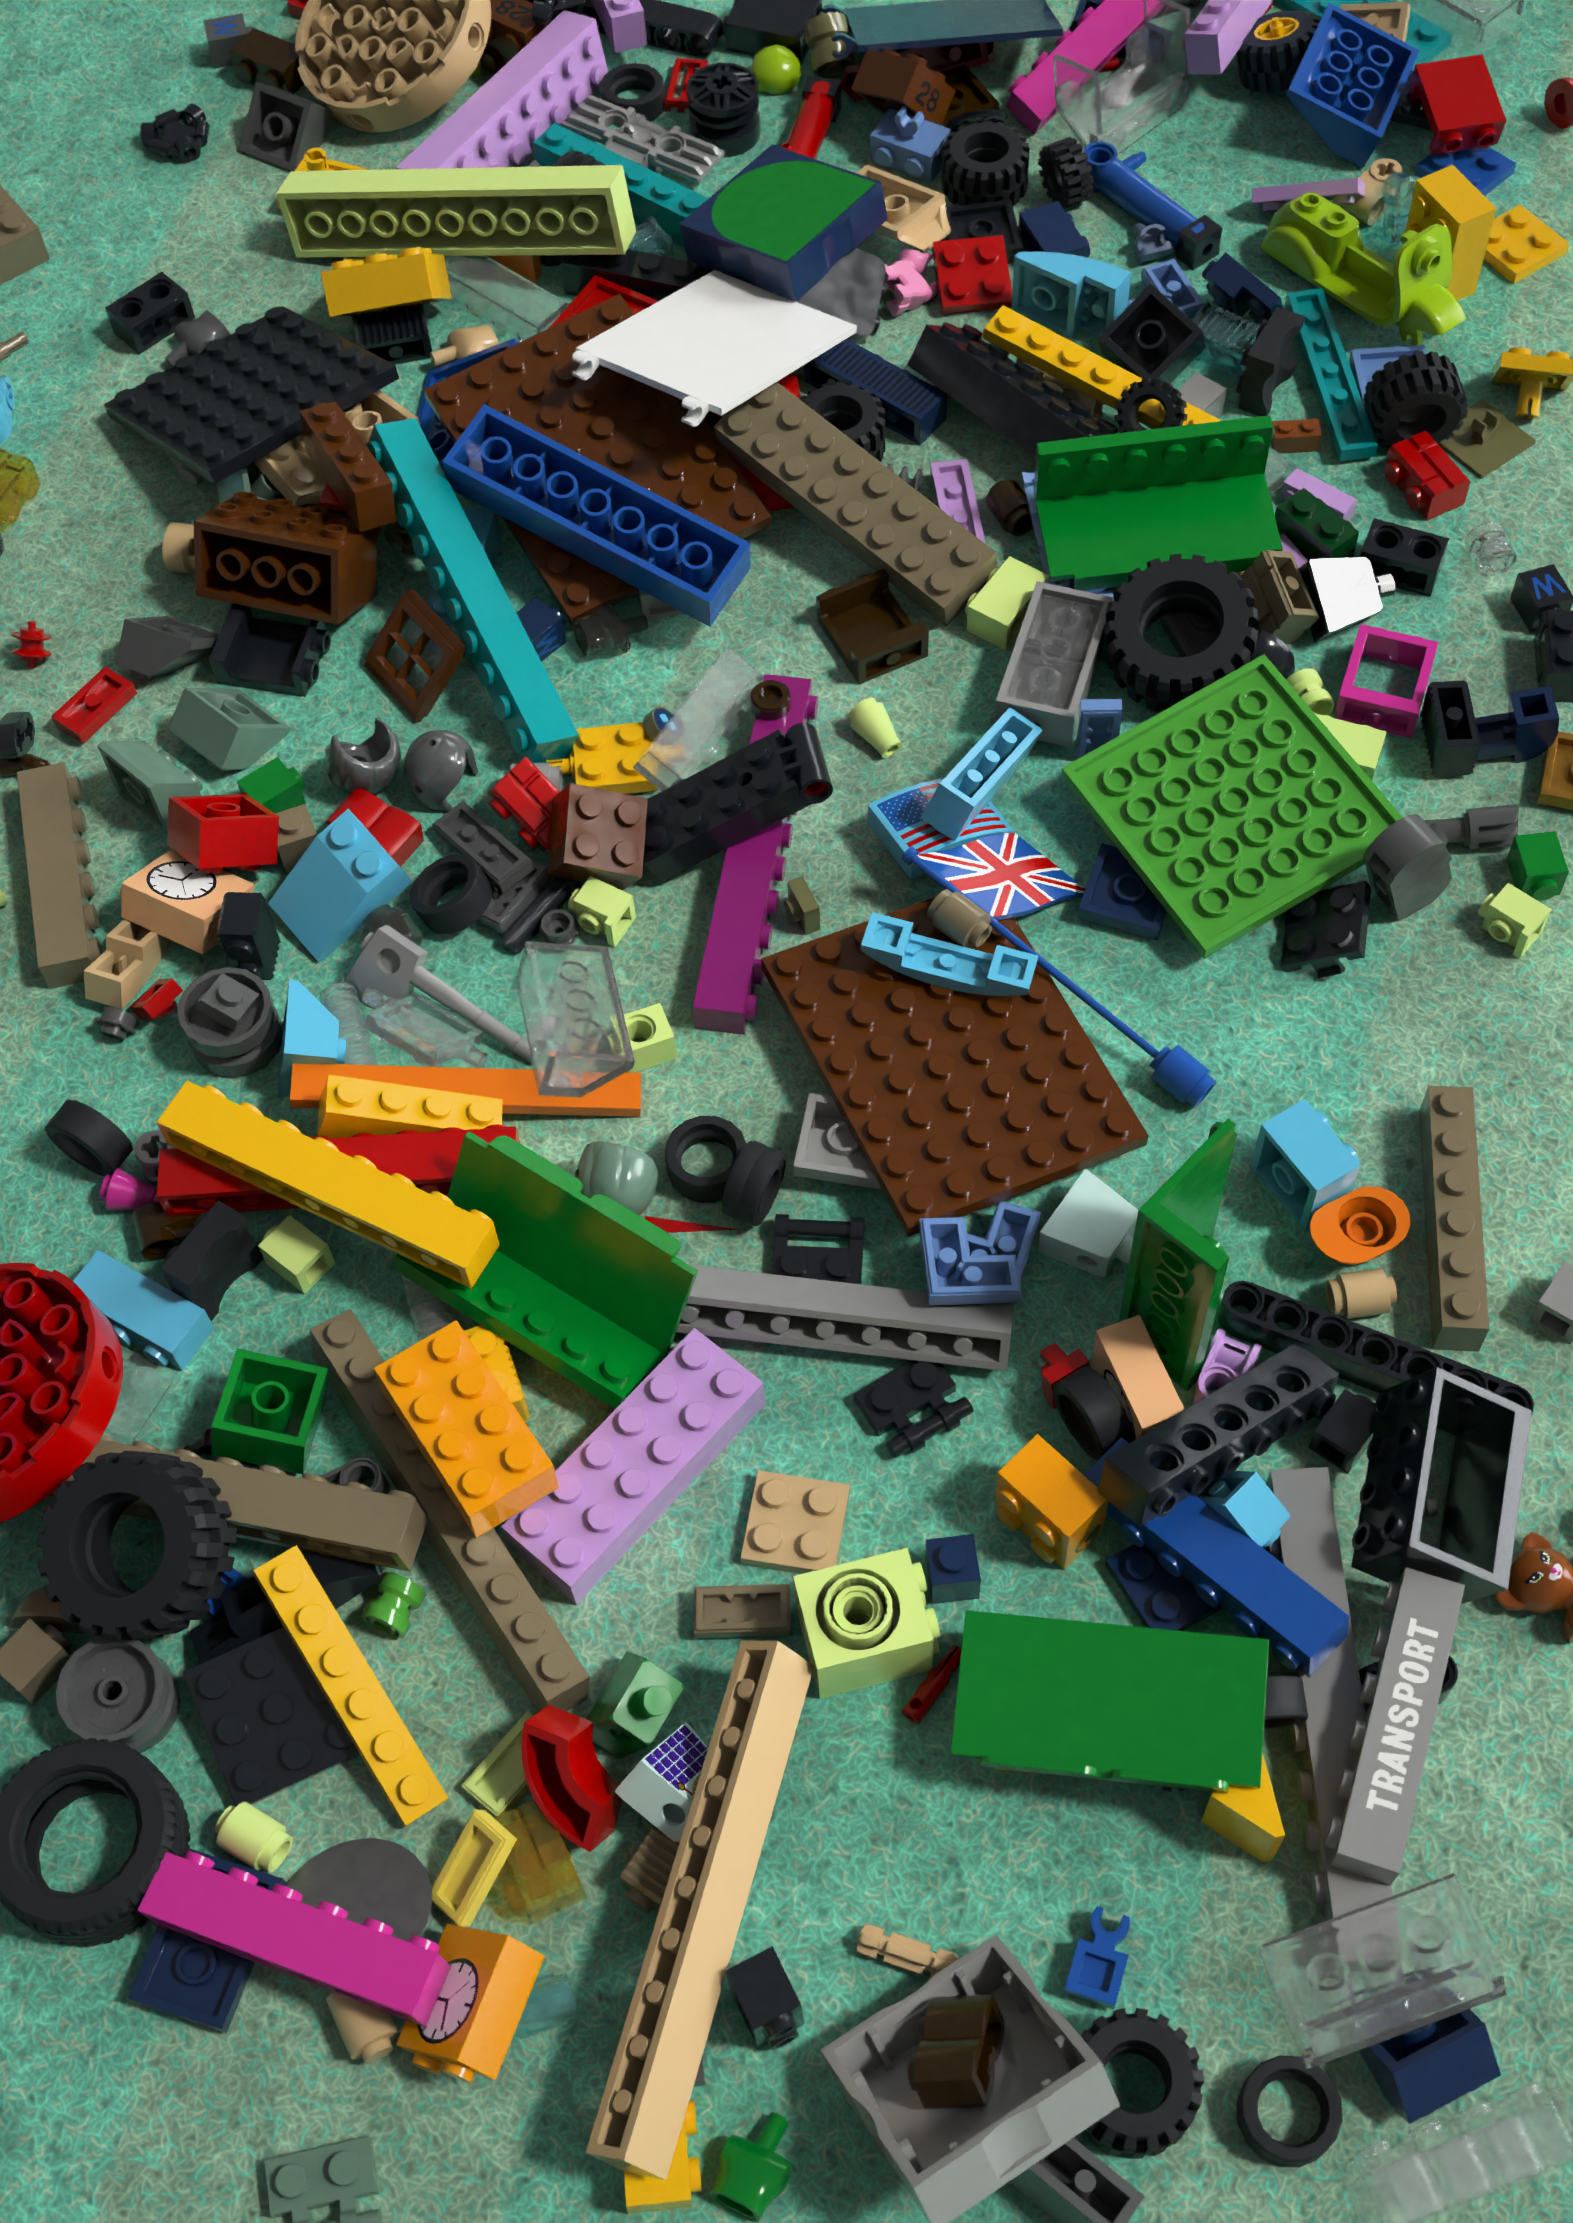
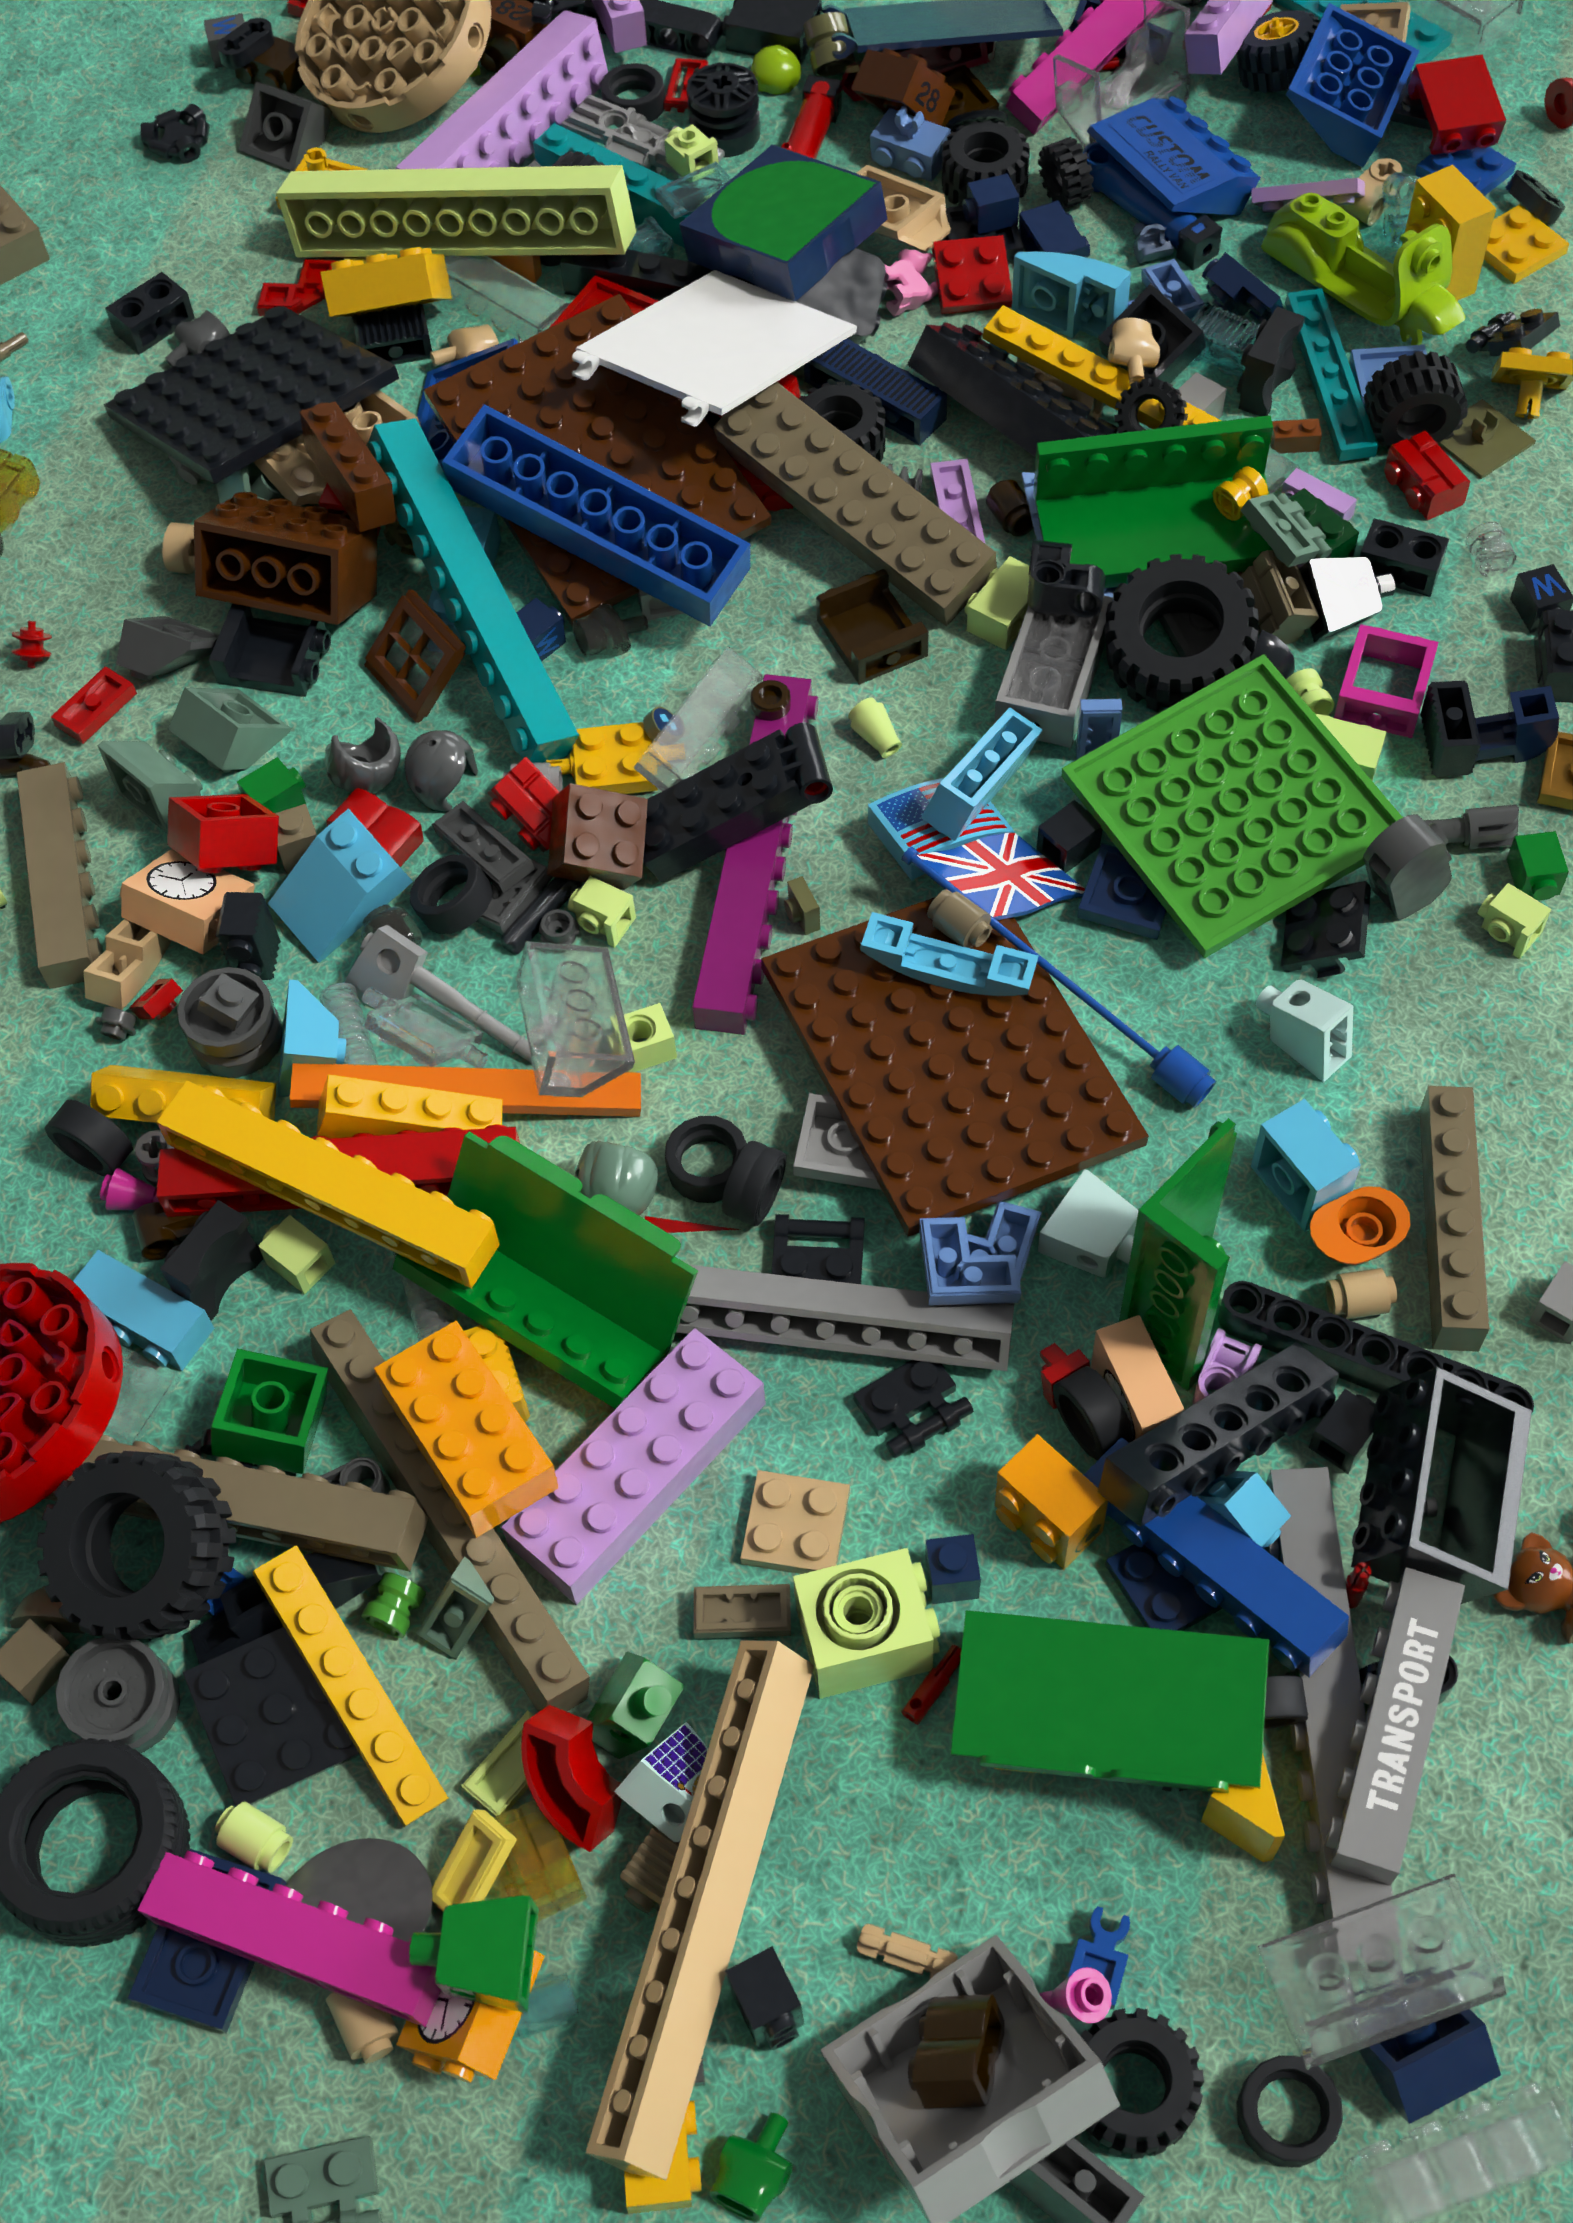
(146, 1093): none -> yellow brick
(245, 43): none -> black beam
(296, 296): none -> red tile
(457, 1610): none -> sand green slope
(483, 1951): none -> green torso
(687, 144): none -> yellowish green brick
(692, 189): none -> clear light blue tile
(991, 204): none -> dark blue brick
(1062, 586): none -> black piece
(1069, 836): none -> black brick
(1081, 1996): none -> dark pink cone
(1133, 347): none -> tan piece
(1177, 157): none -> blue slope
(1233, 494): none -> yellow wheel
(1286, 529): none -> sand green plate
(1310, 1026): none -> light aqua torso
(1357, 1584): none -> red piece
(1506, 332): none -> black plate
(1535, 197): none -> black beam

